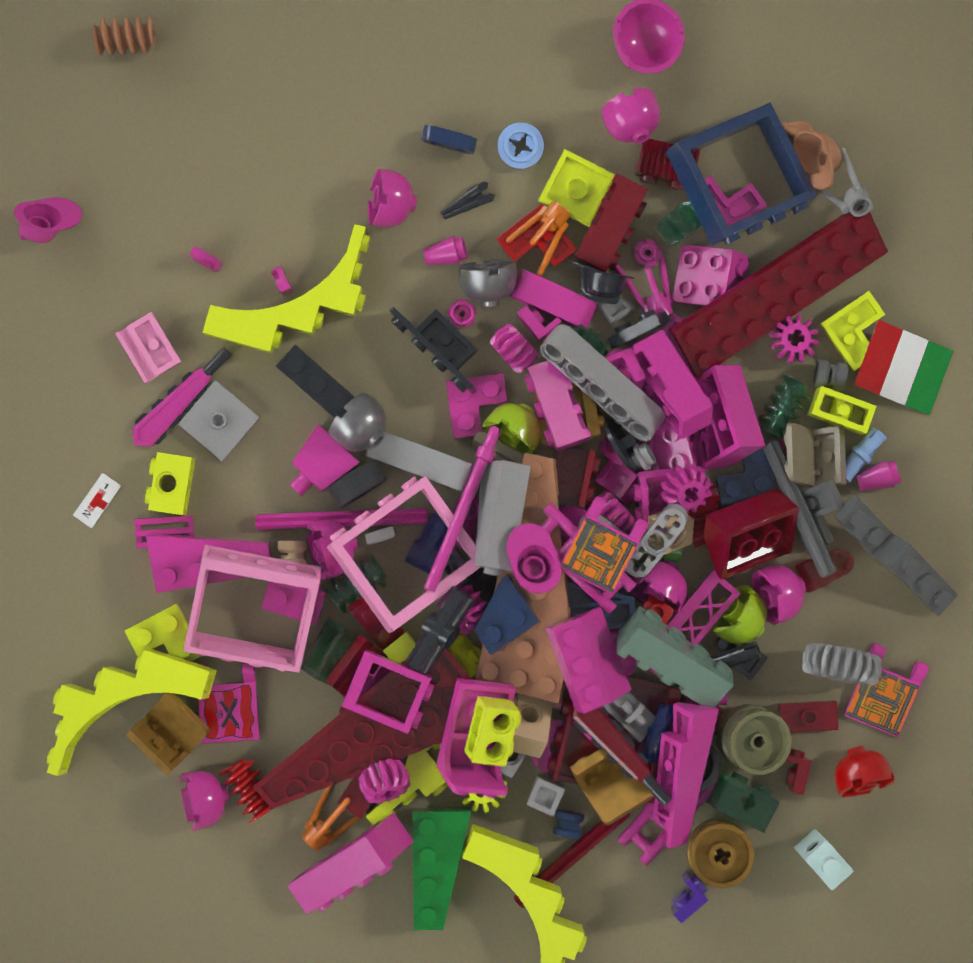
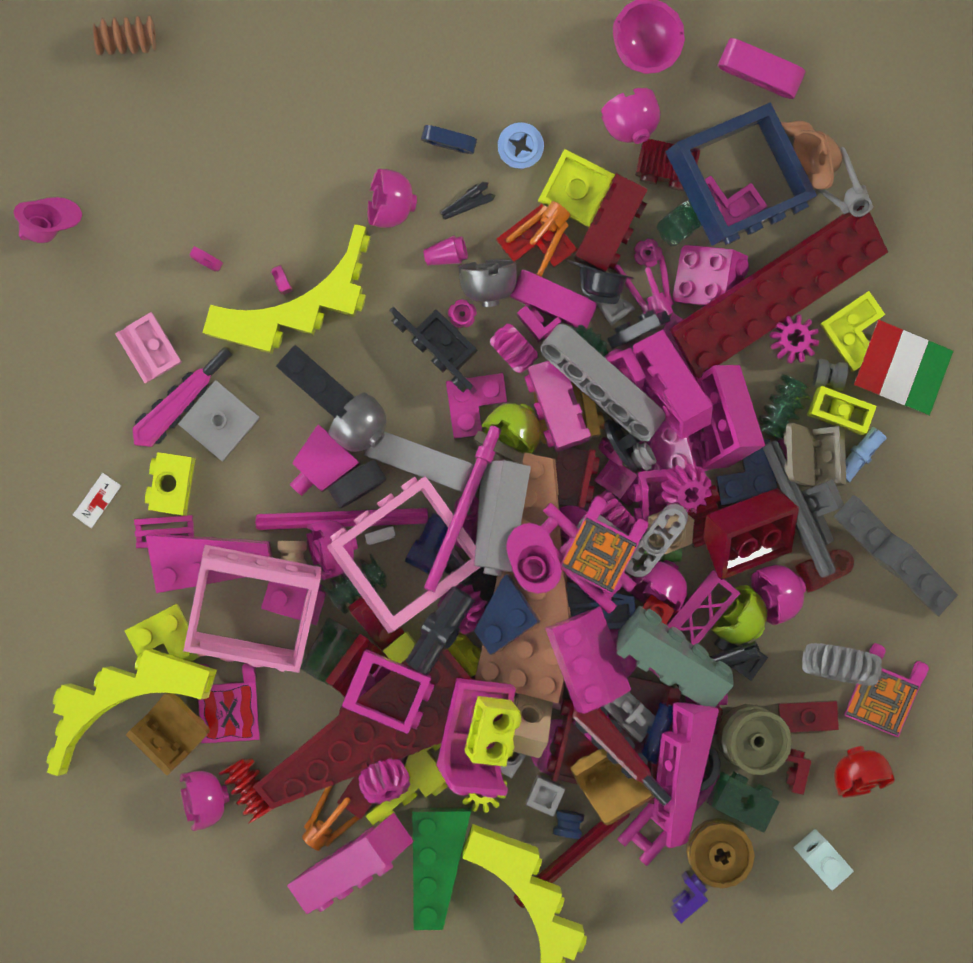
(761, 68): none -> dark pink beam
(879, 476): dark pink cone -> none

